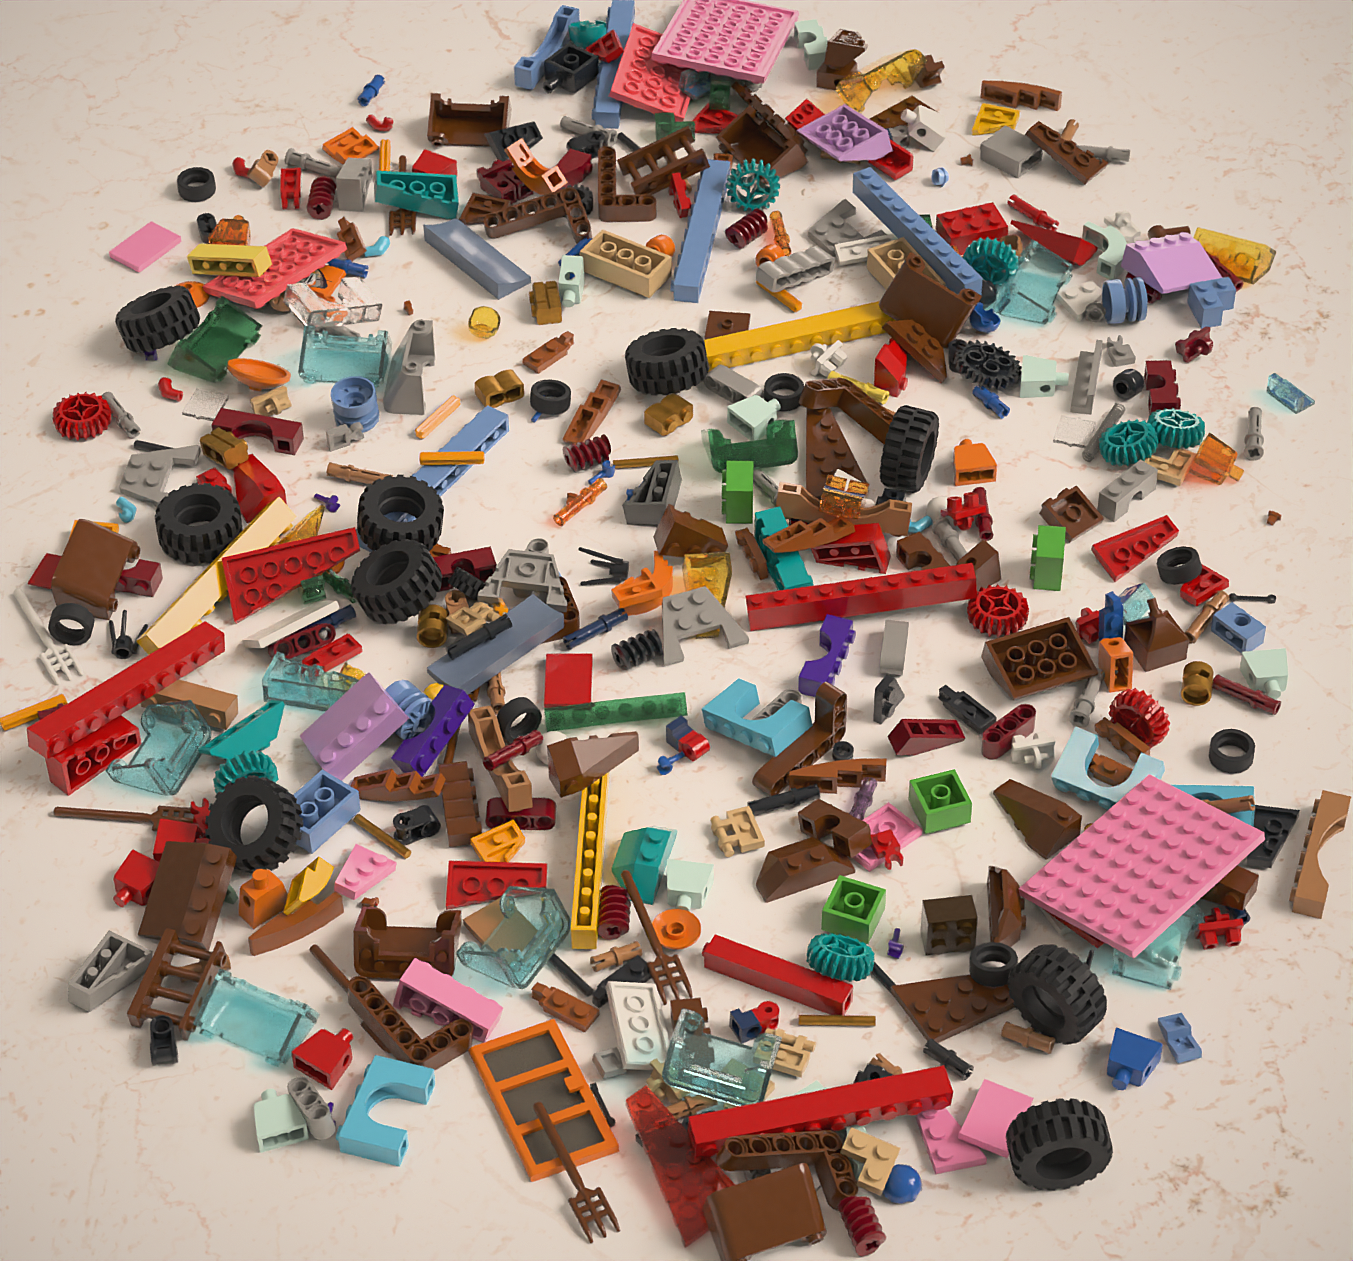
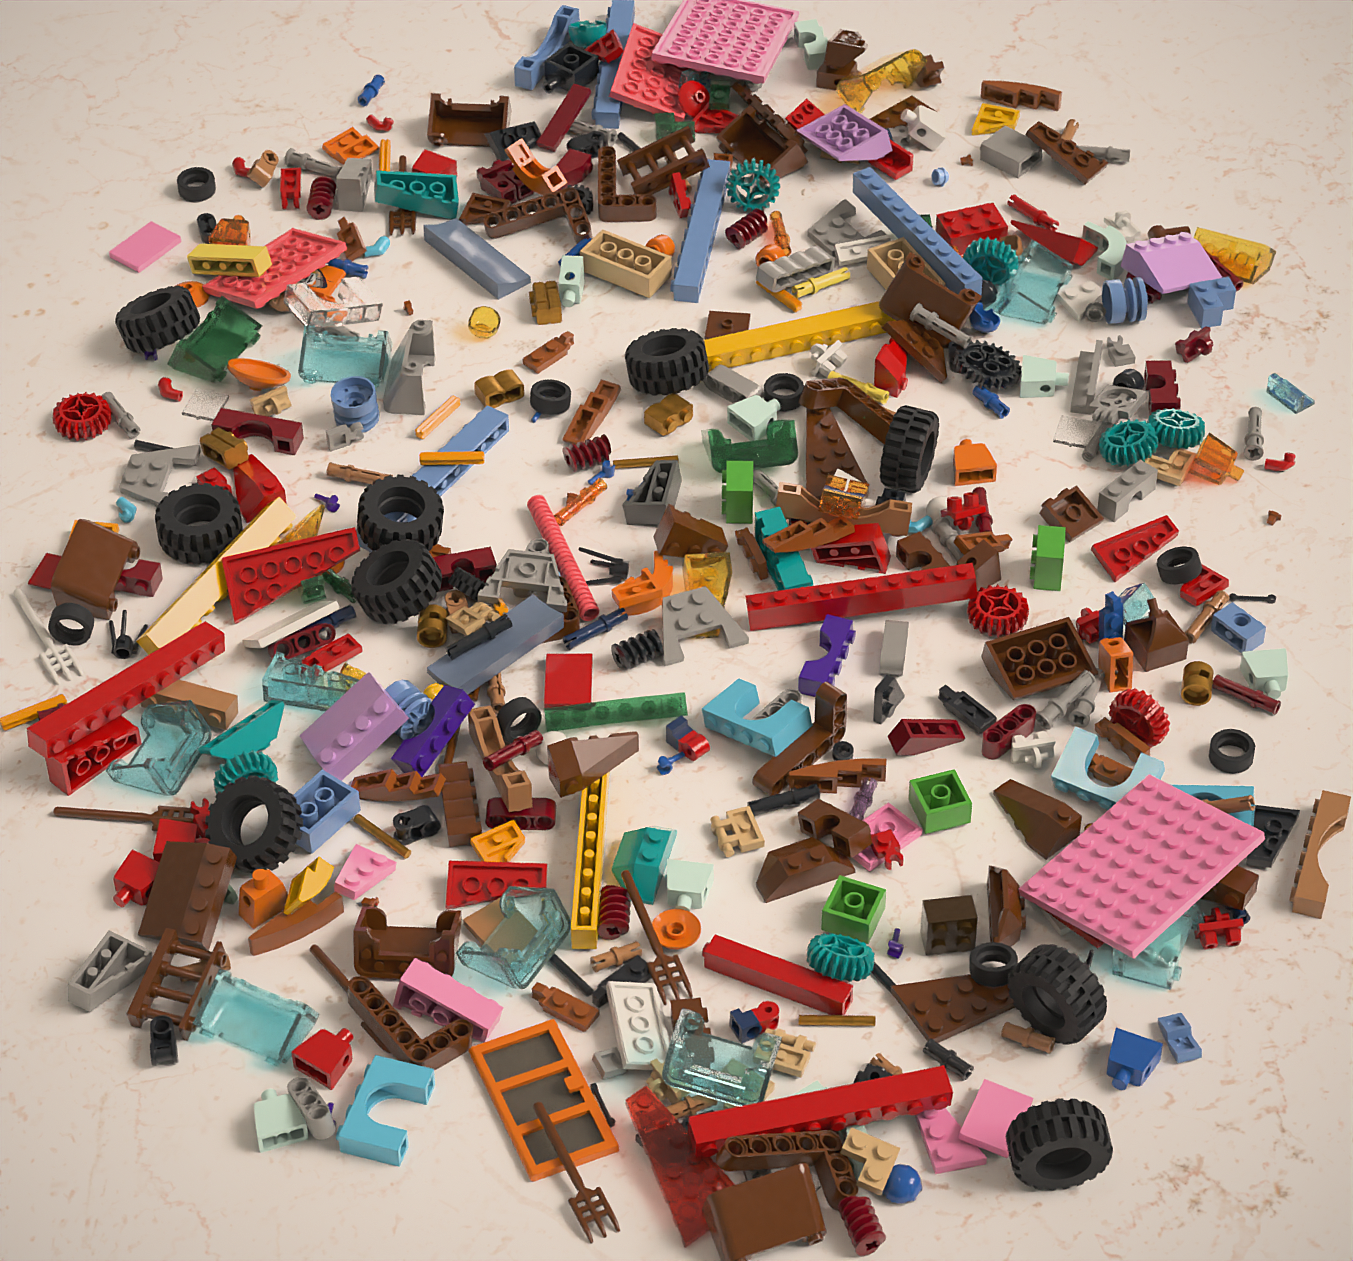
(563, 556): none -> coral piece
(564, 117): none -> dark red tile
(692, 97): none -> red dish
(813, 285): none -> light yellow pin
(932, 319): none -> light grey pin
(969, 541): none -> dark orange hinge
(1058, 706): none -> light grey pin
(1124, 410): none -> light grey piece
(1281, 465): none -> red arm

